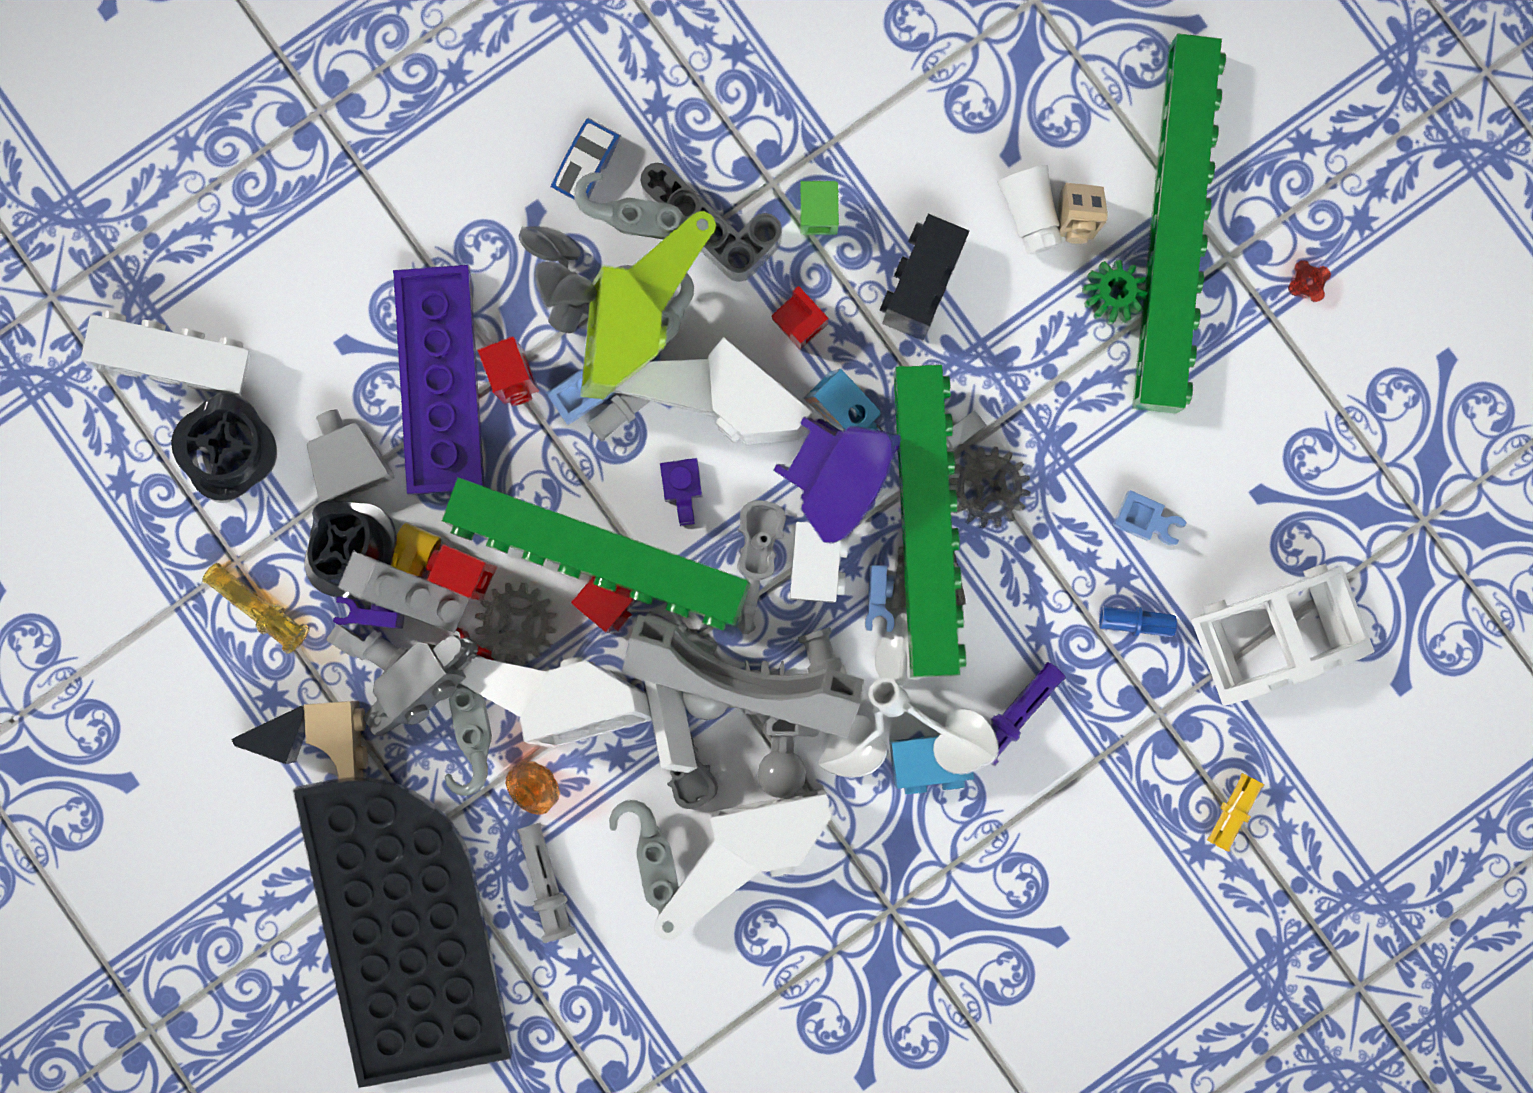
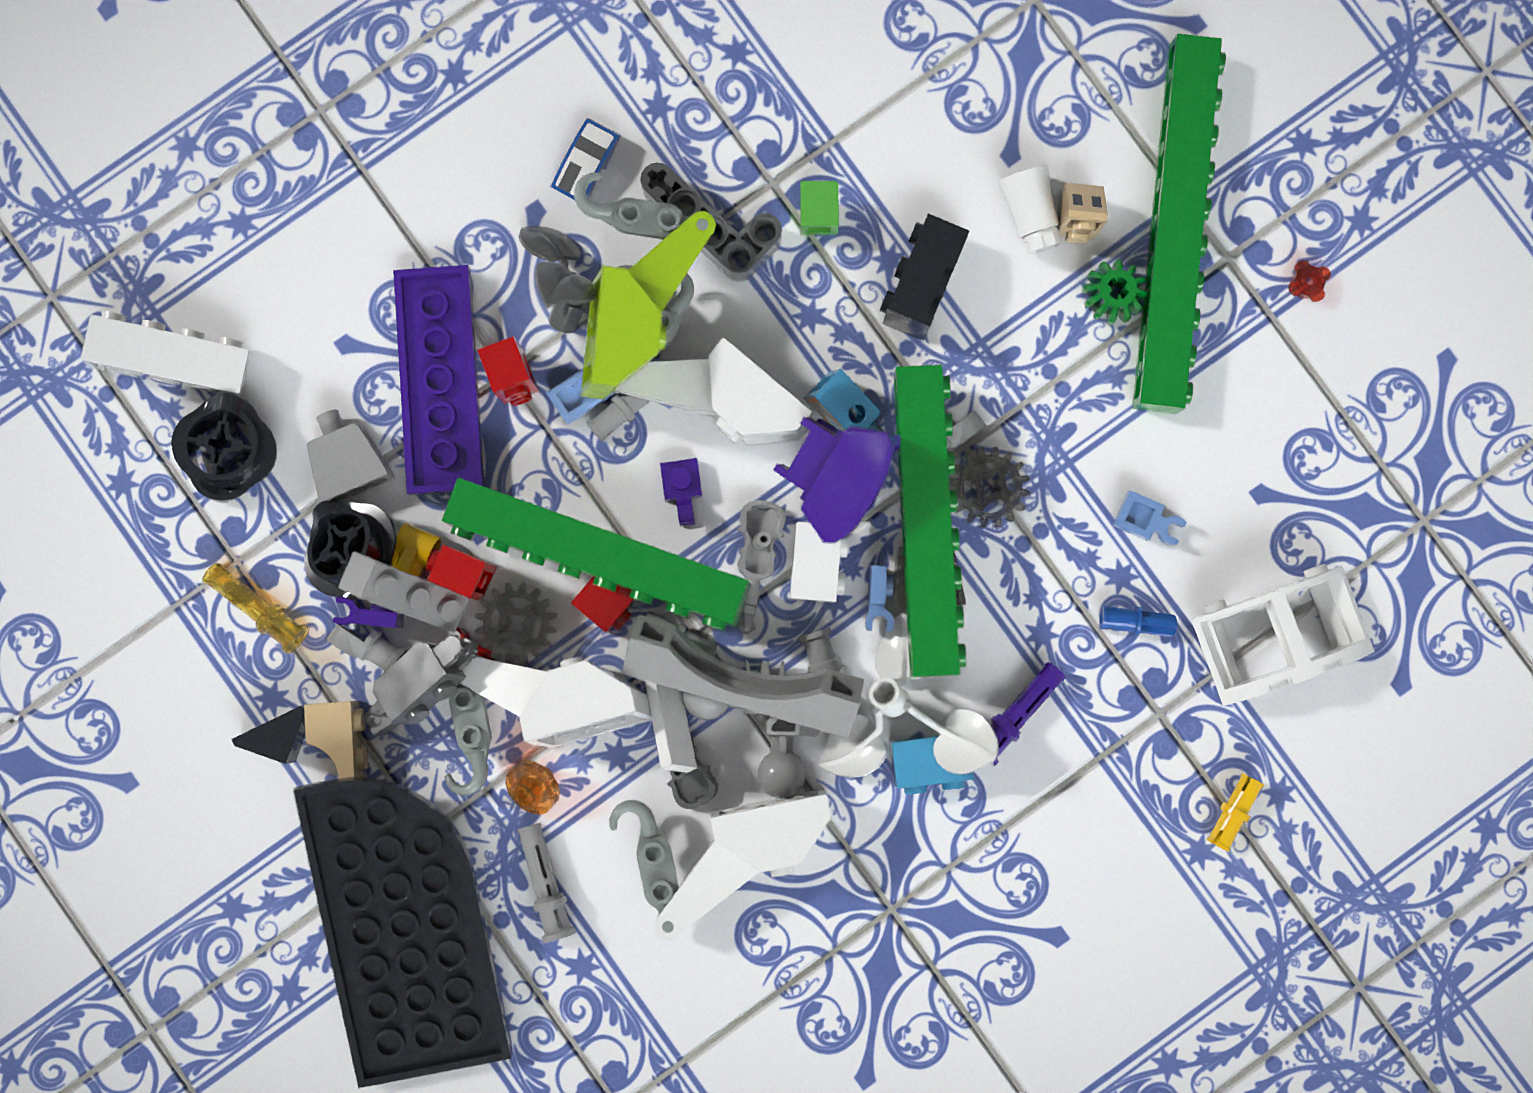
(800, 318): red panel -> none

